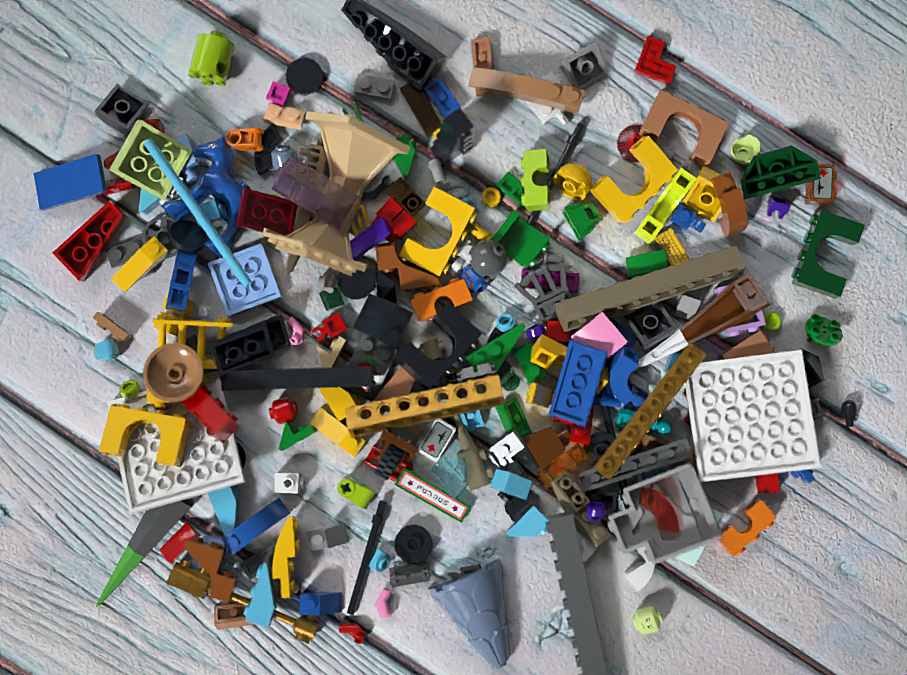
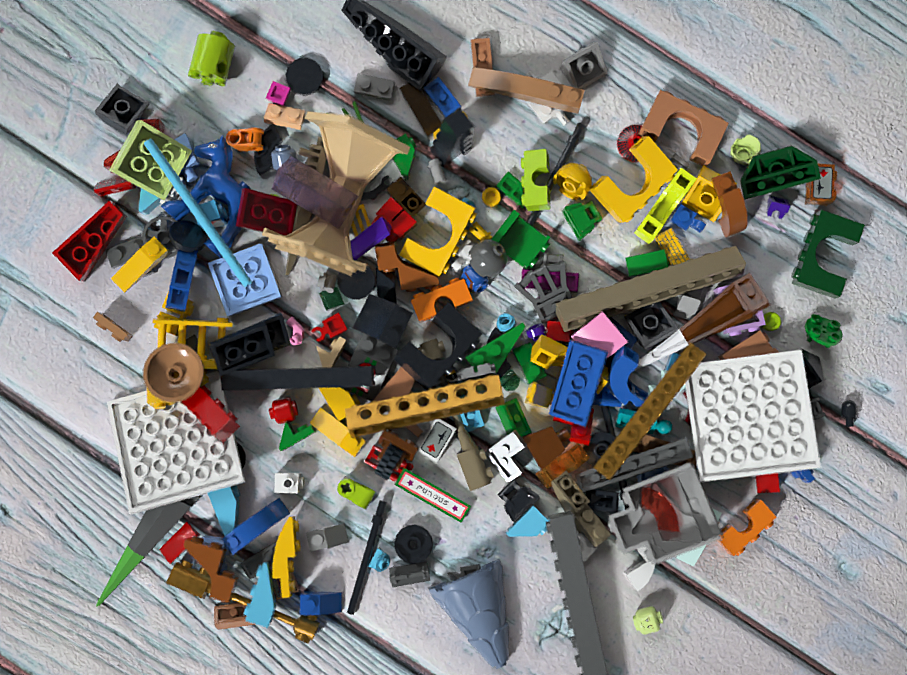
(70, 182): blue tile -> none
(106, 350): medium azure plate -> none
(123, 421): yellow arch -> none
(129, 389): lime tile -> none
(355, 631): red arm -> none
(381, 604): bright pink arm -> none
(451, 475): clear light blue slope -> none
(511, 484): medium azure slope -> none
(595, 511): dark purple tile -> none
(650, 64): red plate -> none

